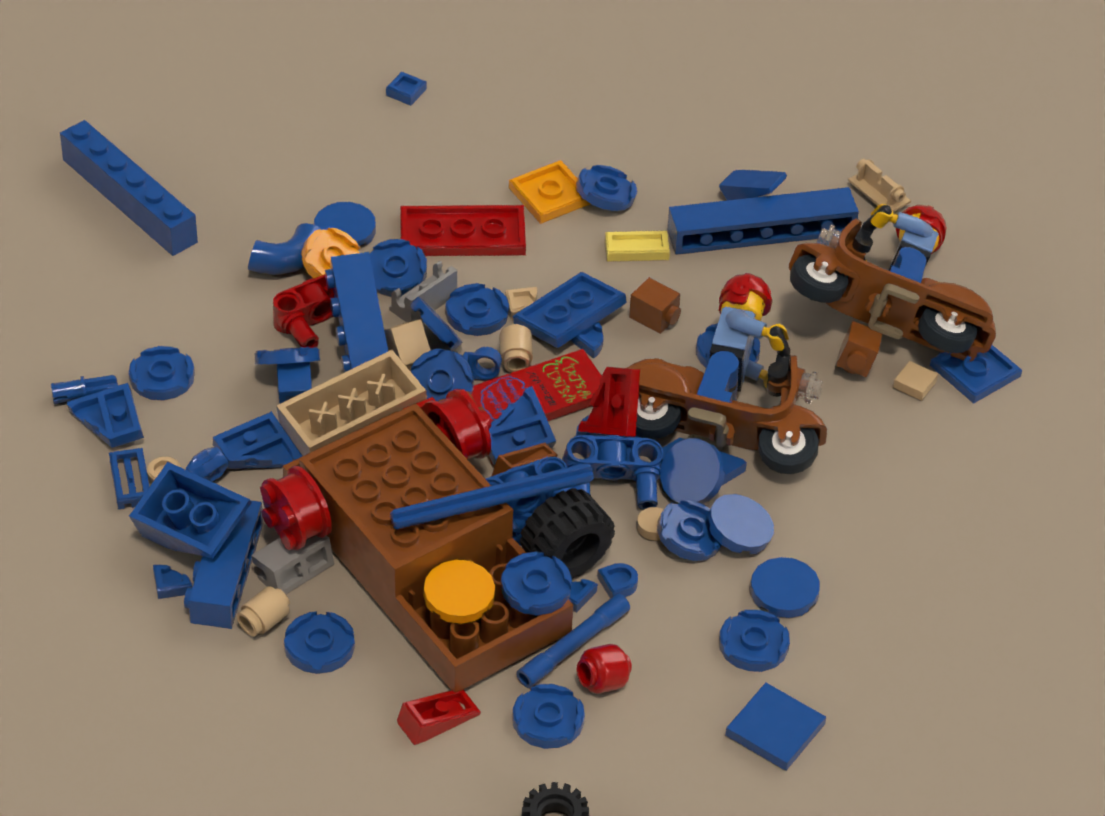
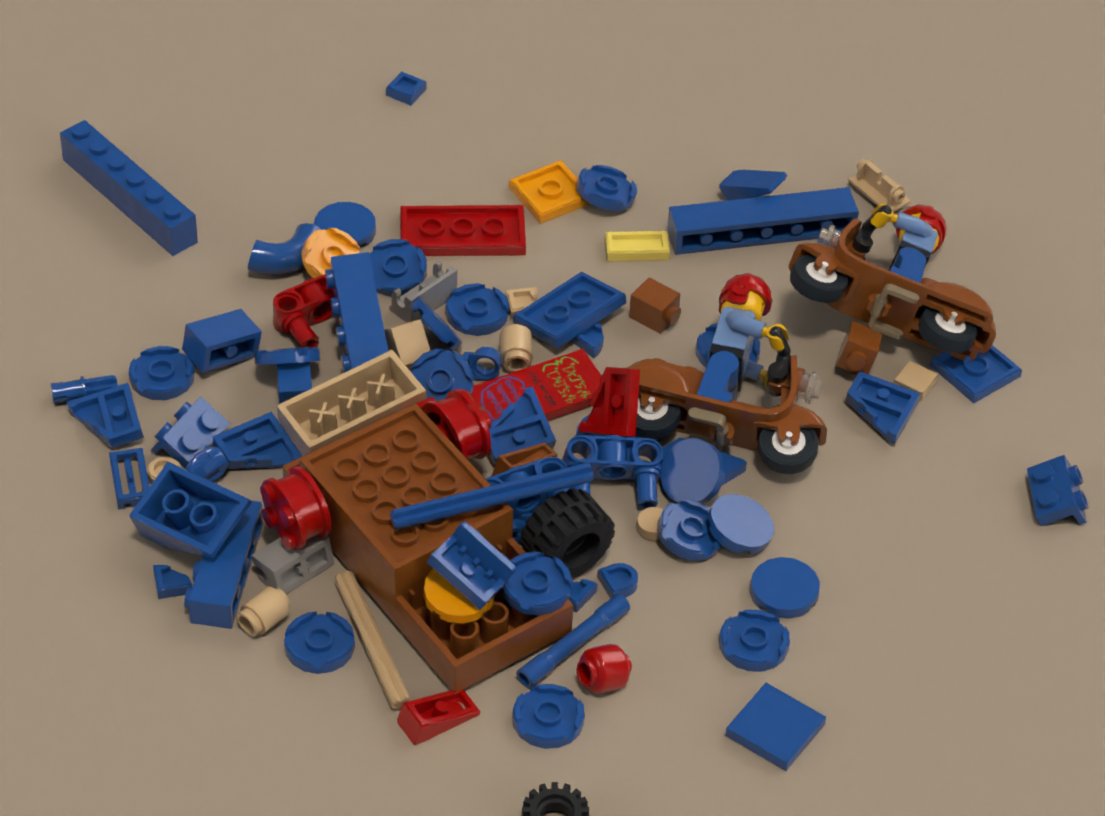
(191, 432): none -> bracket
(221, 340): none -> blue brick
(372, 639): none -> tan axle
(472, 565): none -> blue bracket
(882, 404): none -> blue wing
(1057, 491): none -> blue bracket

